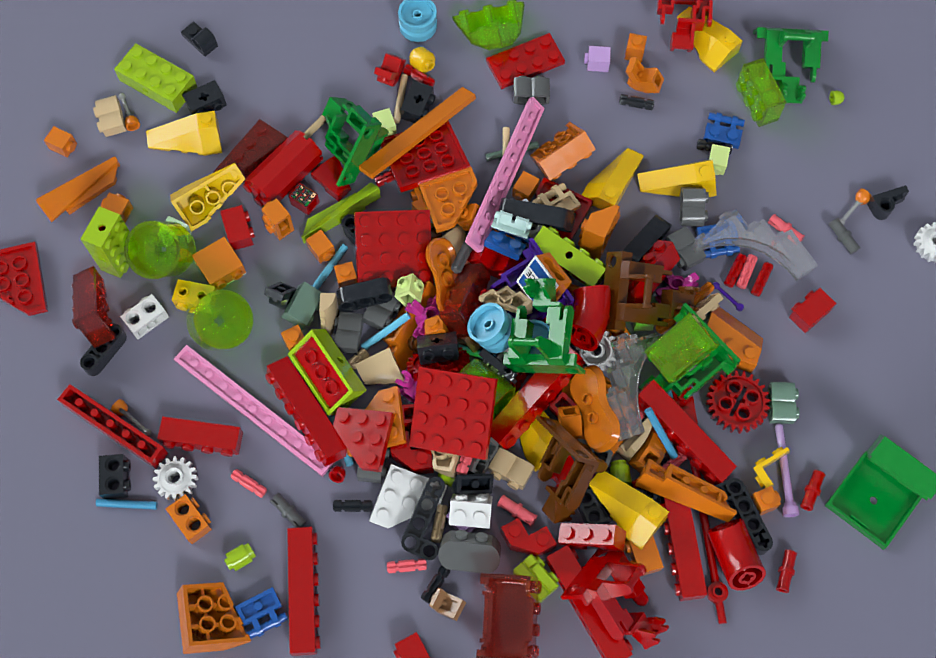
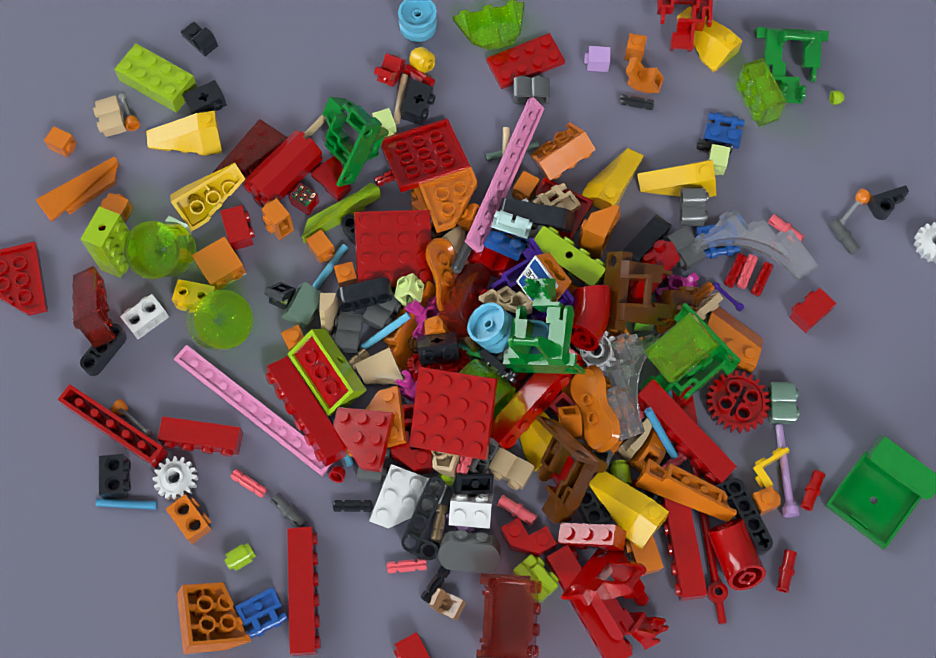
(417, 132): orange tile -> none

